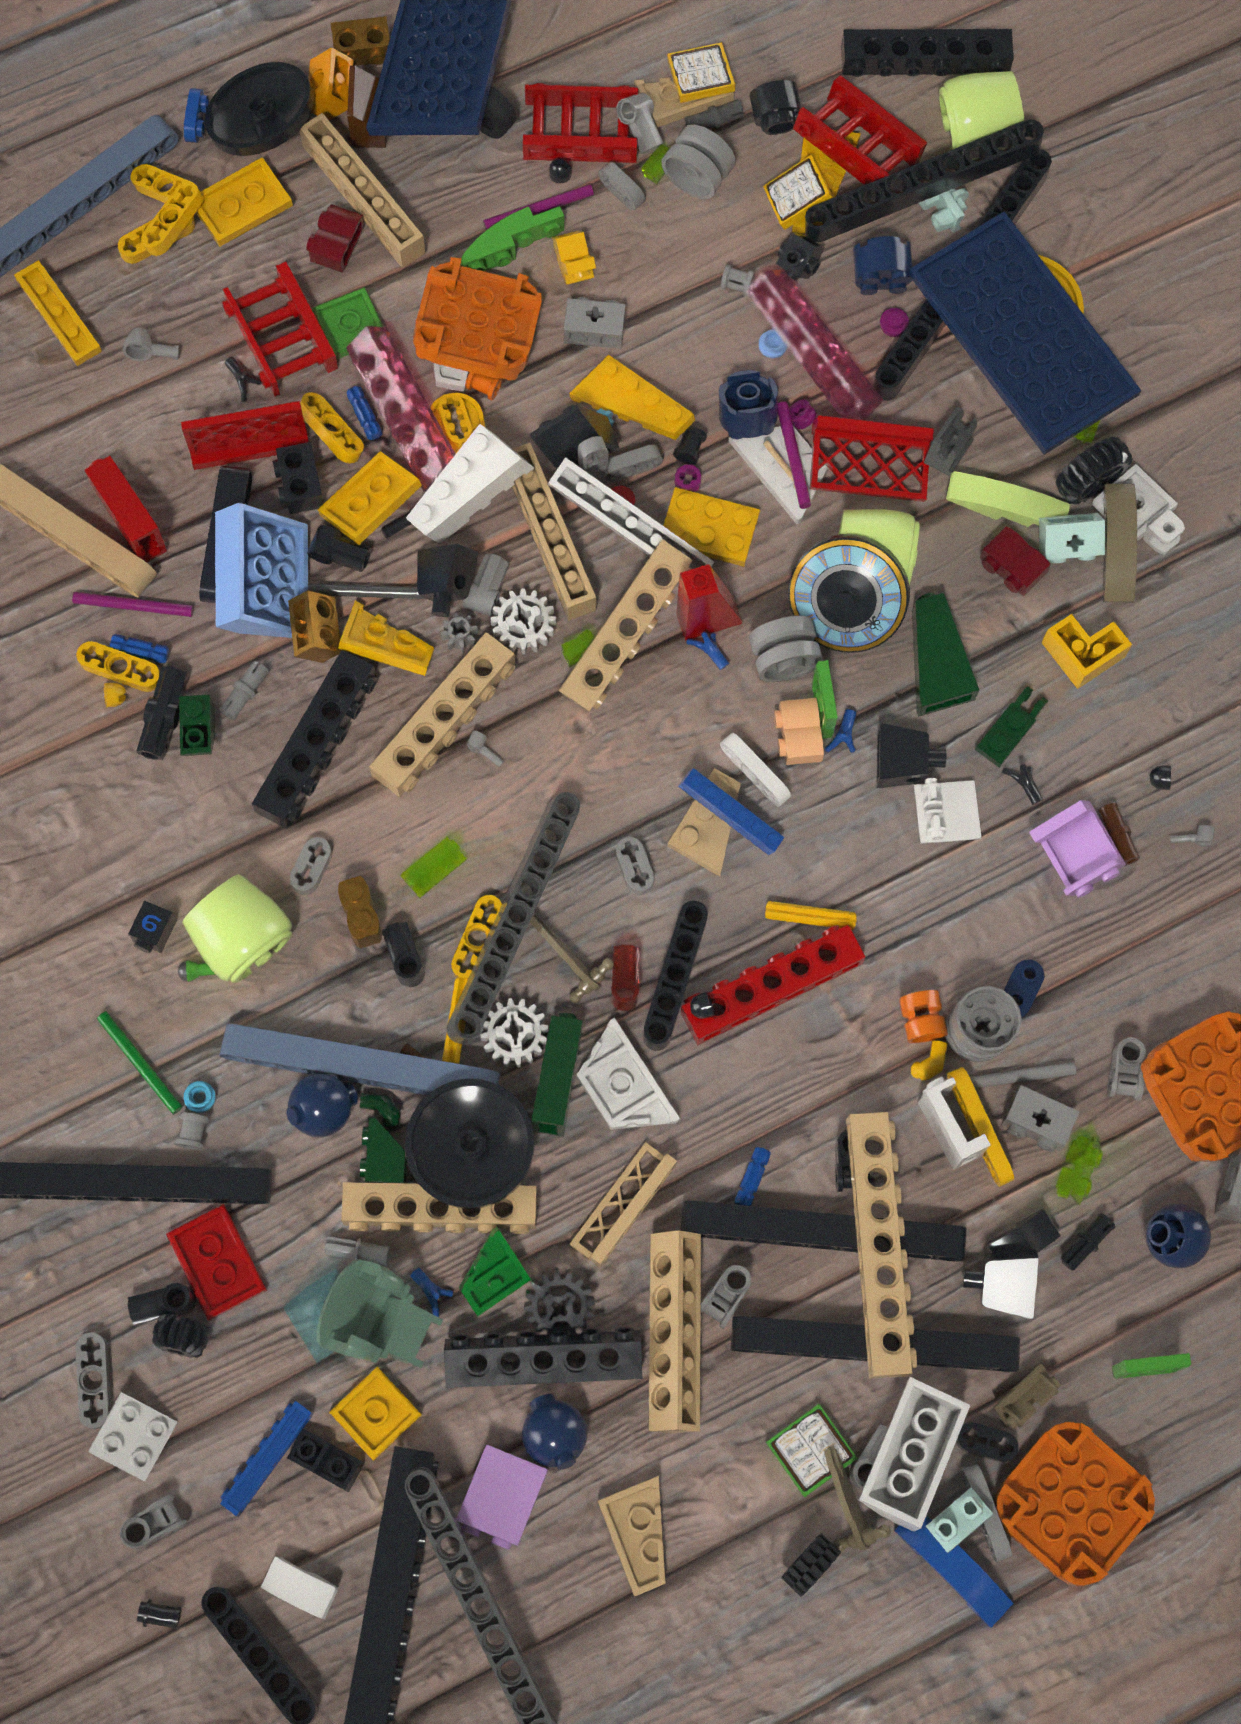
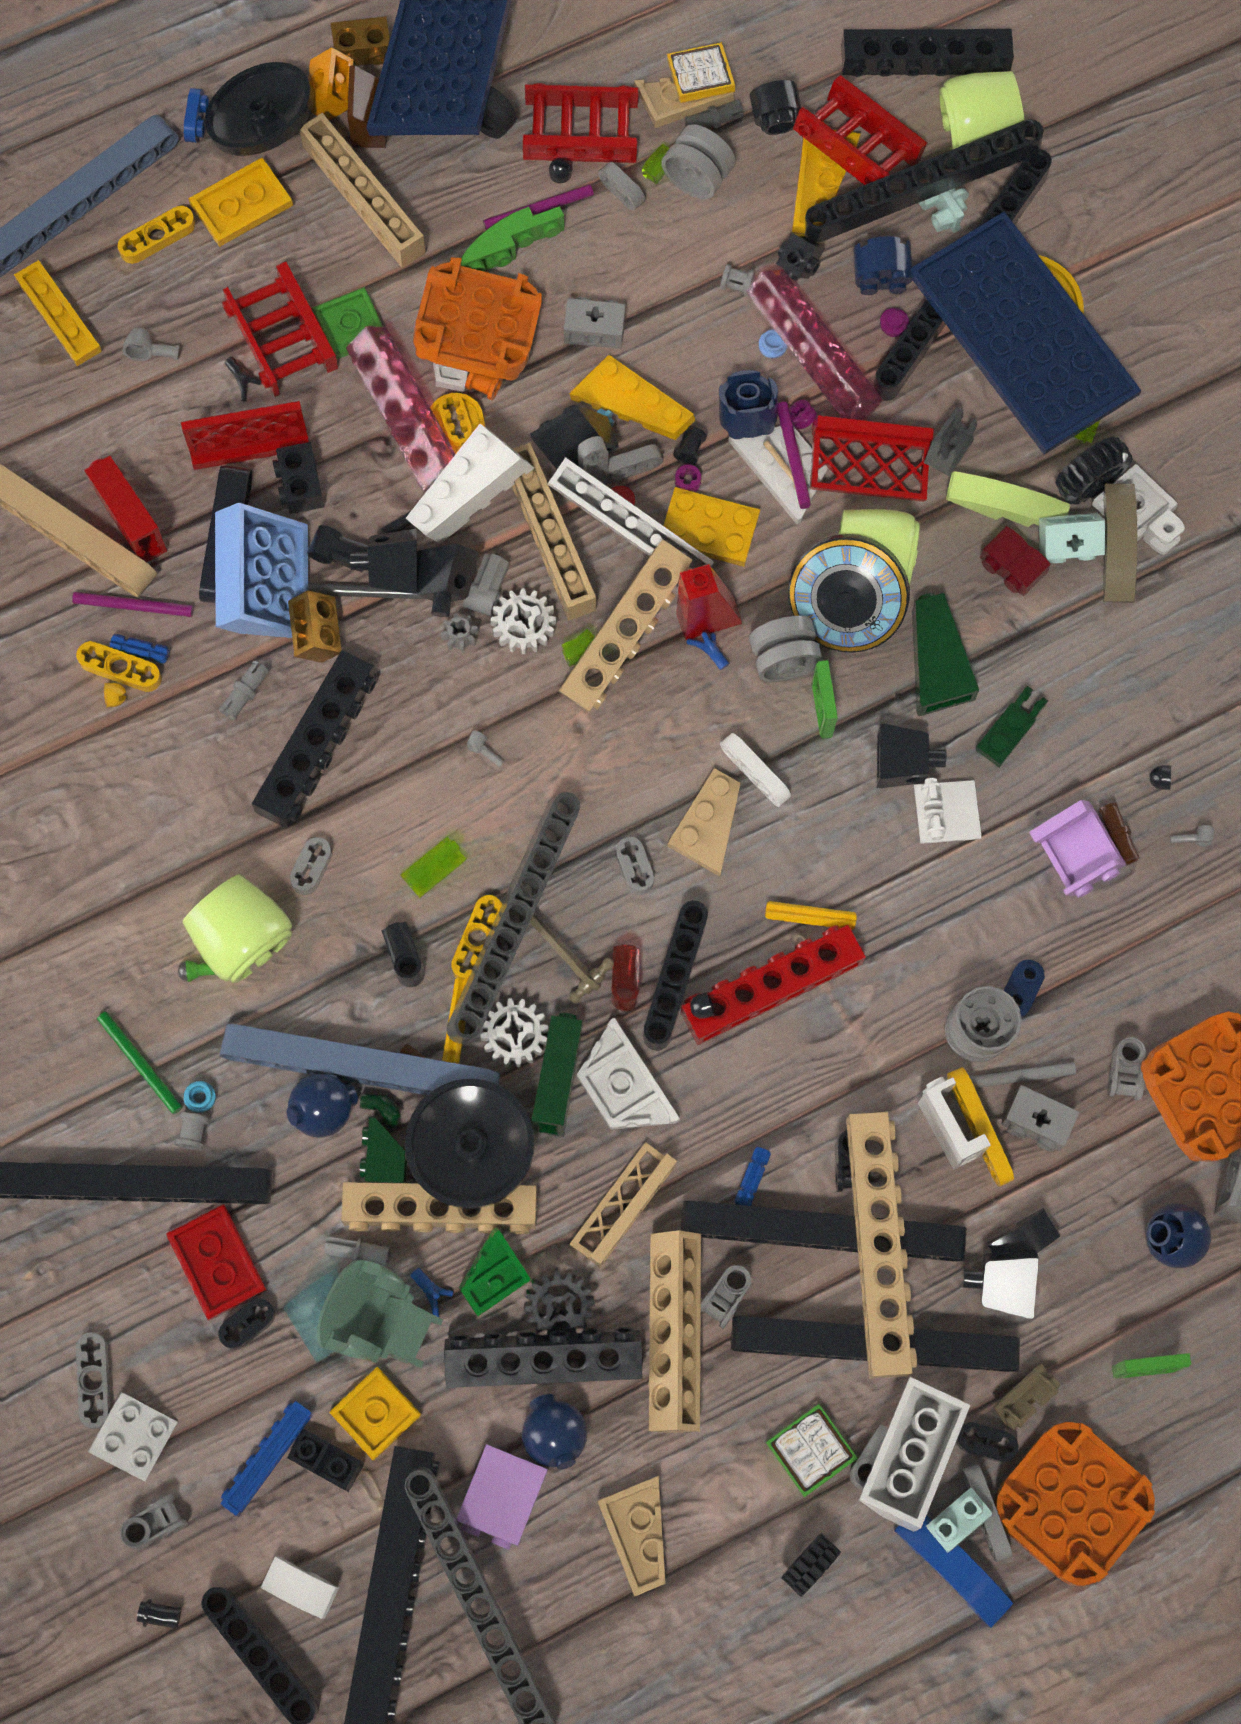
(151, 1305): black piece -> none
(152, 928): black brick -> none
(162, 713): black piece -> none
(180, 1335): black gear -> none
(181, 199): yellow beam -> none
(196, 725): dark green slope -> none
(241, 1317): none -> black beam
(335, 238): dark red brick -> none
(344, 441): yellow beam -> none
(361, 916): pearl gold brick -> none
(364, 413): blue axle -> none
(369, 497): yellow plate -> none
(376, 640): yellow wing -> none
(390, 561): none -> black torso
(484, 654): tan brick -> none
(573, 257): yellow brick -> none
(637, 113): light grey piece -> none
(731, 811): blue piece -> none
(797, 191): tile -> none
(800, 731): light nougat brick -> none
(845, 732): blue bar -> none
(861, 1534): dark tan piece -> none
(924, 1027): orange wheel -> none
(932, 1065): yellow arm -> none
(1026, 781): black bar -> none
(1078, 1181): clear neon green hinge -> none
(1085, 656): yellow brick -> none
(1087, 1242): black axle -> none

